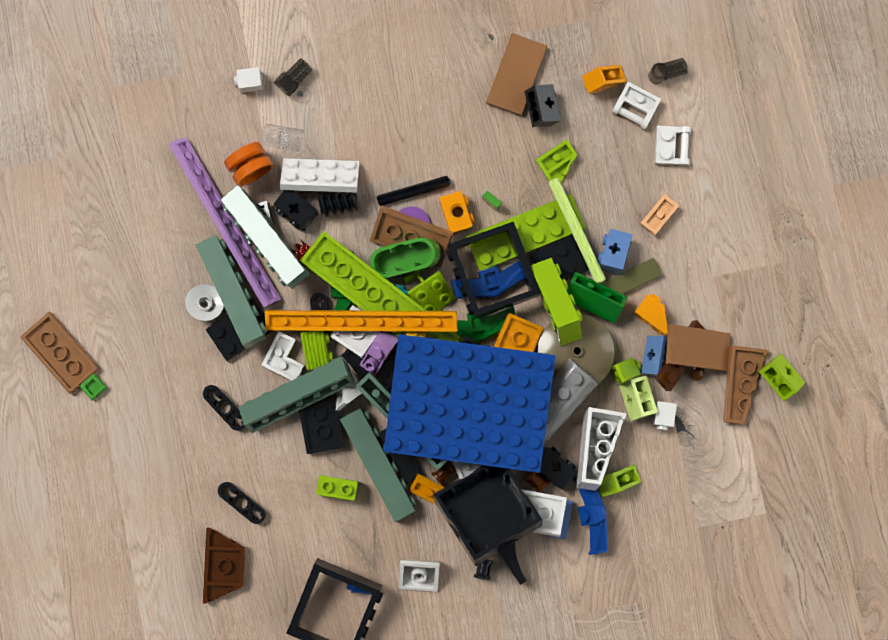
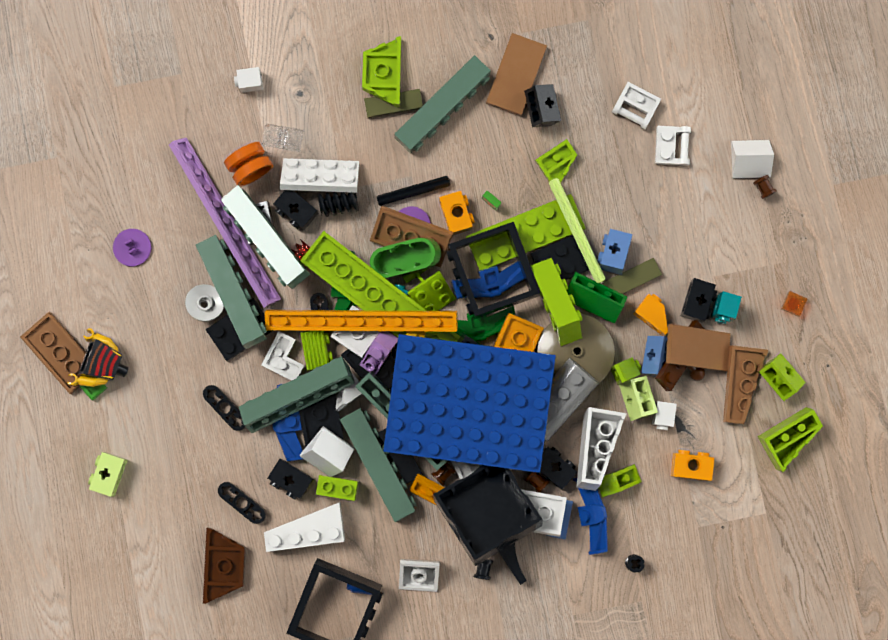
(100, 362): none -> torso
(108, 485): none -> yellowish green brick
(132, 247): none -> medium lavender piece
(284, 469): none -> black brick
(287, 436): none -> blue plate
(289, 81): clear smoke piece -> none
(311, 530): none -> white wedge
(327, 452): none -> white slope
(383, 71): none -> lime wing
(409, 101): none -> olive tile
(442, 105): none -> sand green brick
(603, 78): light orange slope -> none
(640, 562): none -> black bush
(659, 214): light nougat plate -> none
(668, 69): clear smoke piece -> none
(697, 289): none -> black brick
(704, 465): none -> light orange brick
(725, 307): none -> teal brick
(751, 159): none -> white slope
(764, 186): none -> reddish brown bush
(789, 437): none -> lime wedge
(794, 303): none -> clear orange plate

